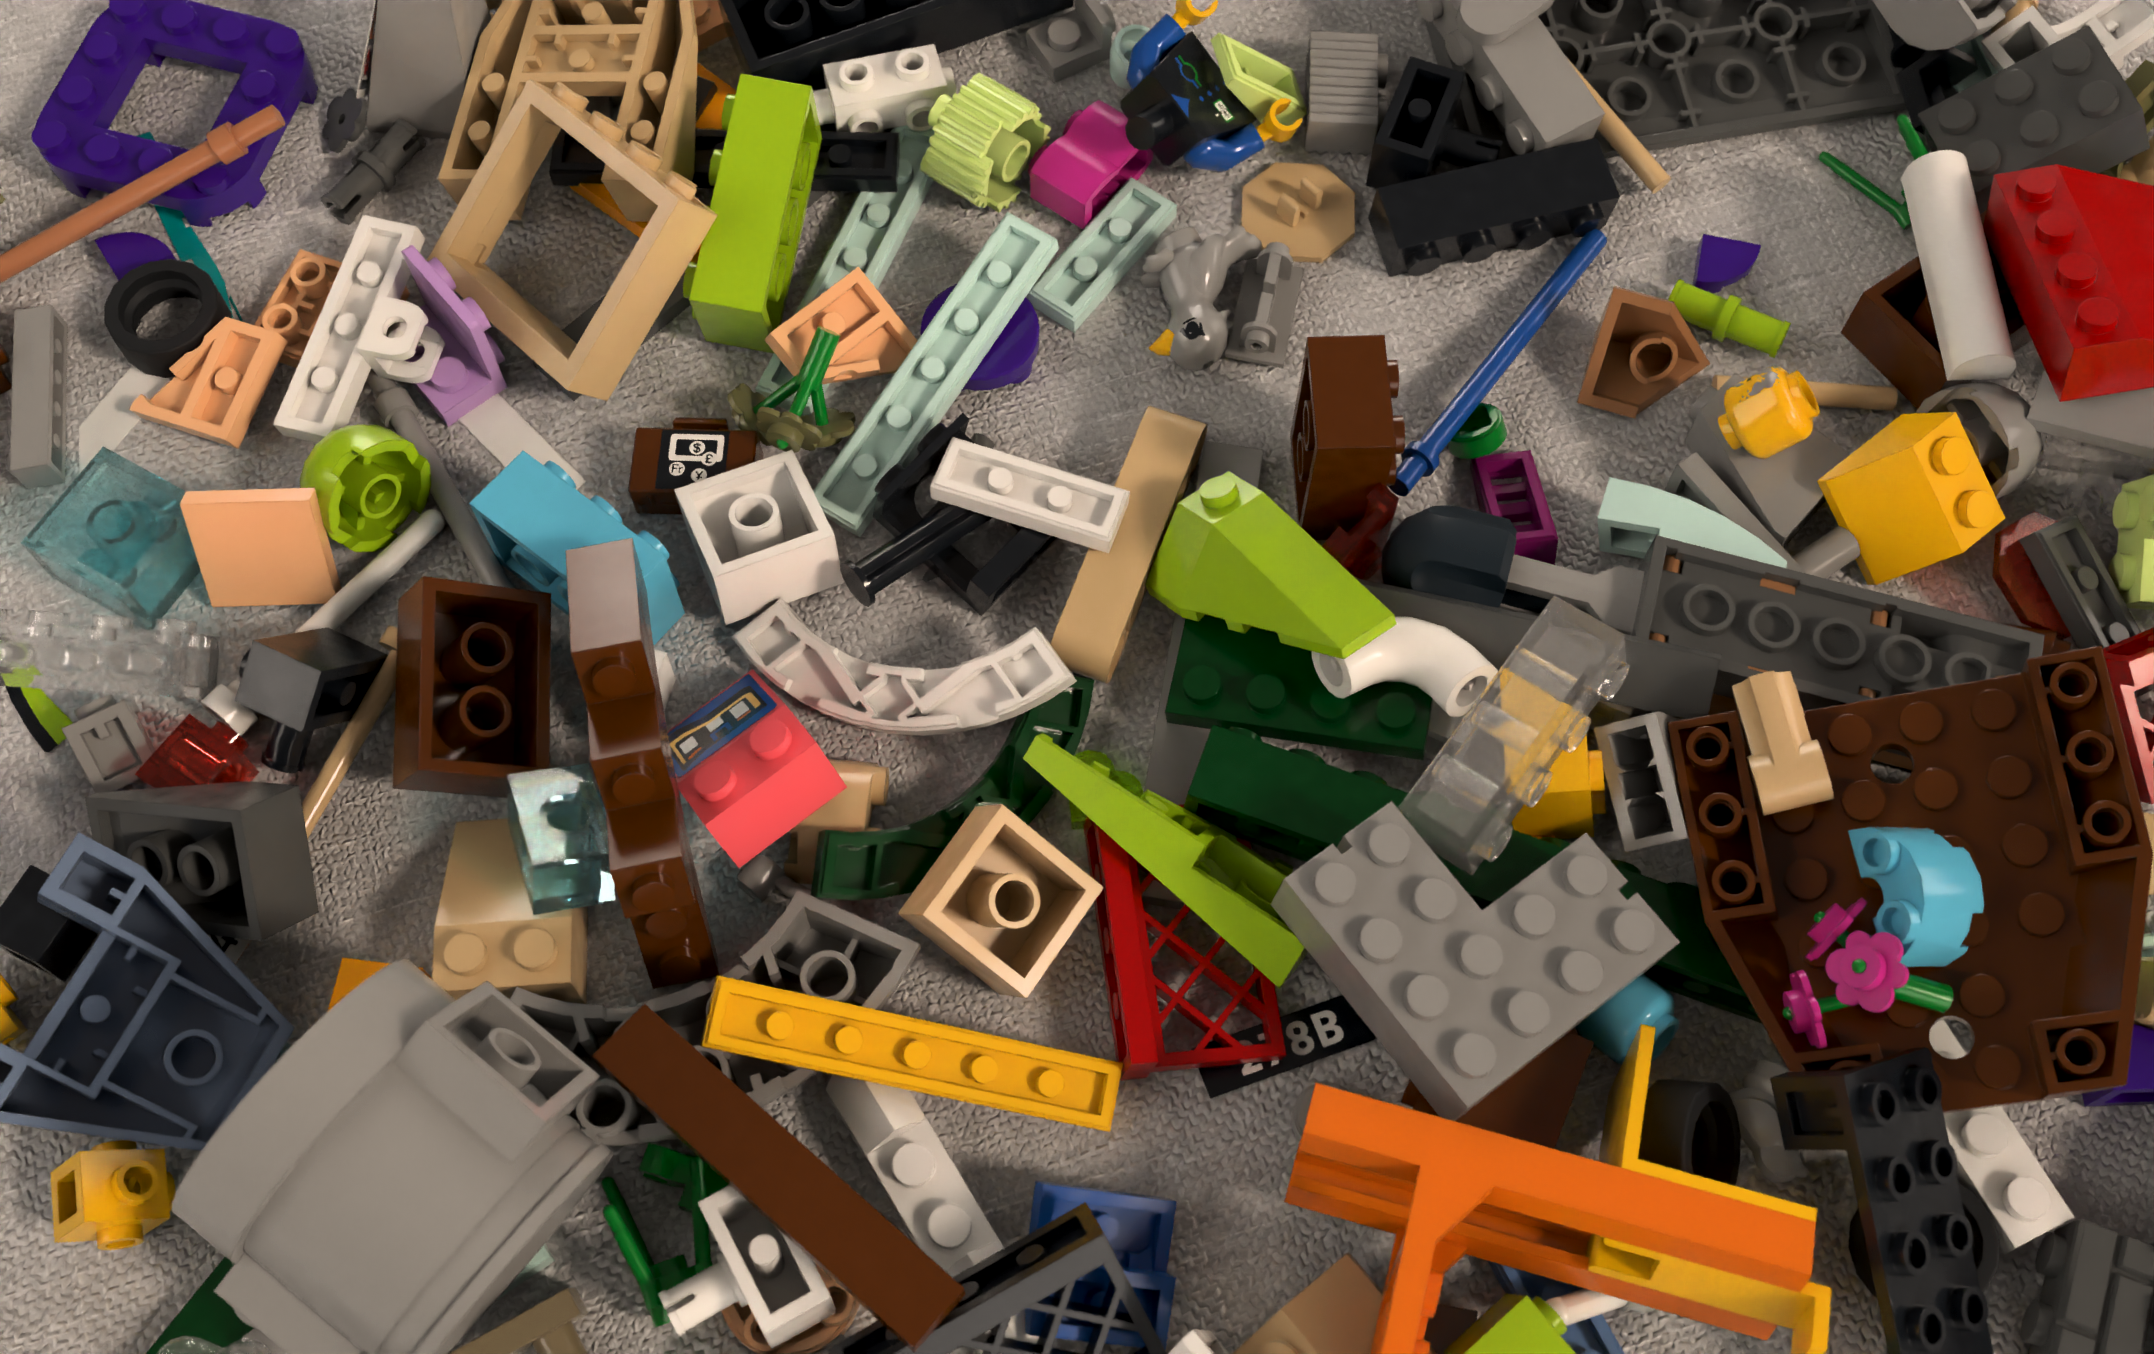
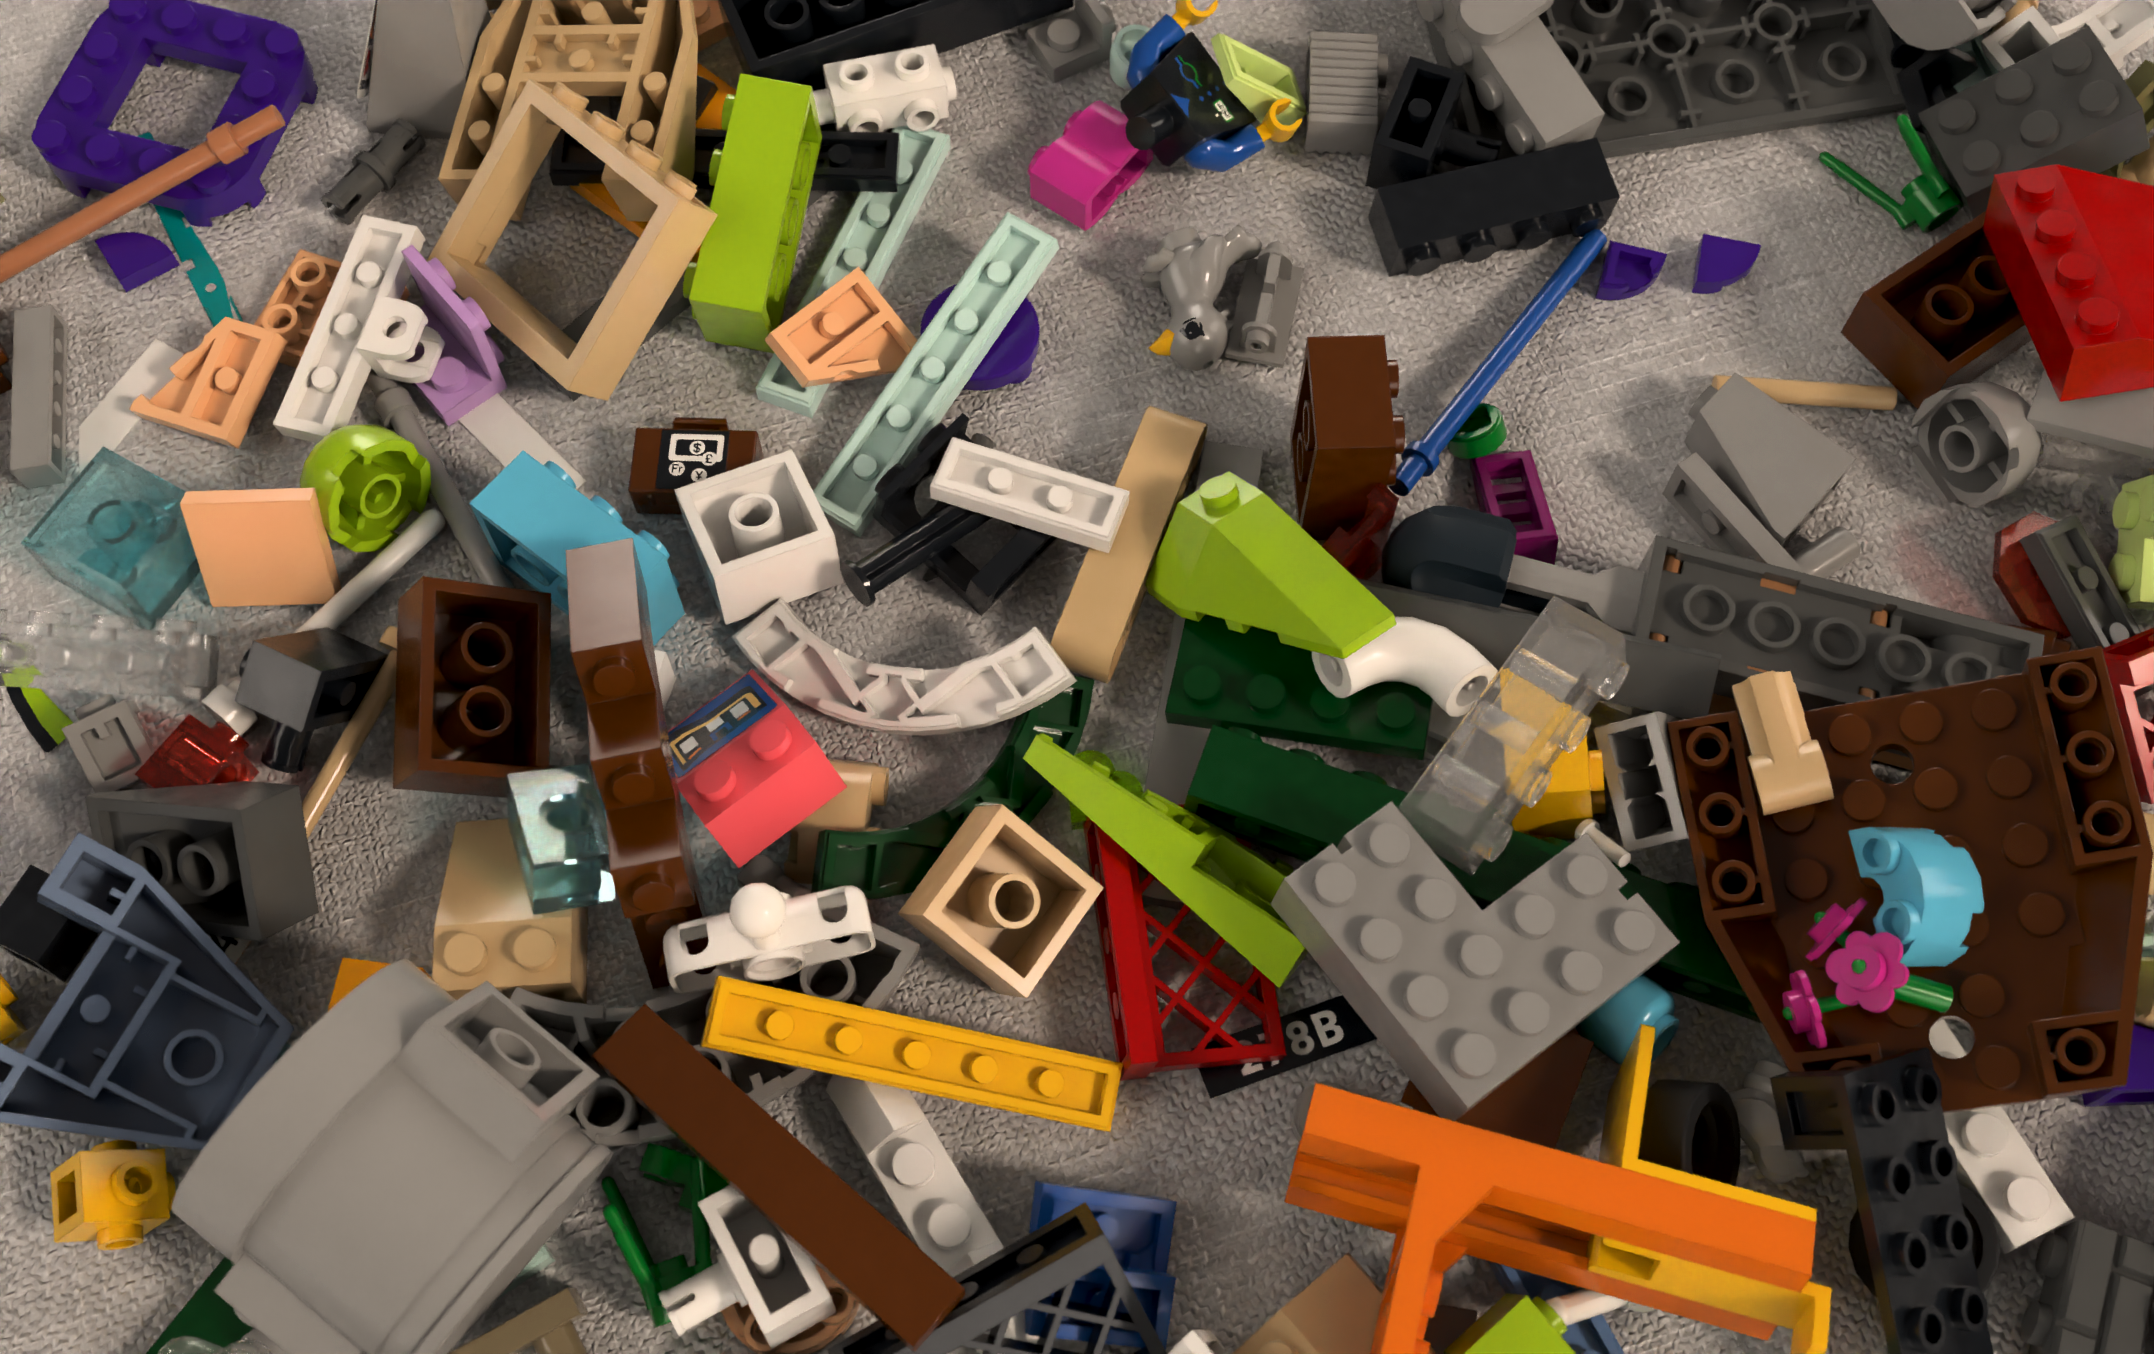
(150, 286): black tyre -> none
(345, 120): dark grey plant -> none
(767, 936): none -> white piece
(790, 429): plant -> none
(983, 142): yellowish green brick -> none
(1102, 254): light aqua tile -> none
(1300, 208): tan piece -> none
(1608, 846): none -> white piece
(1628, 145): tan bar -> none
(1628, 271): none -> dark purple tile
(1638, 354): medium nougat slope -> none
(1638, 512): light aqua slope -> none
(1729, 318): lime pin -> none
(1768, 412): yellow head -> none
(1912, 495): yellow slope -> none
(1957, 268): white brick -> none

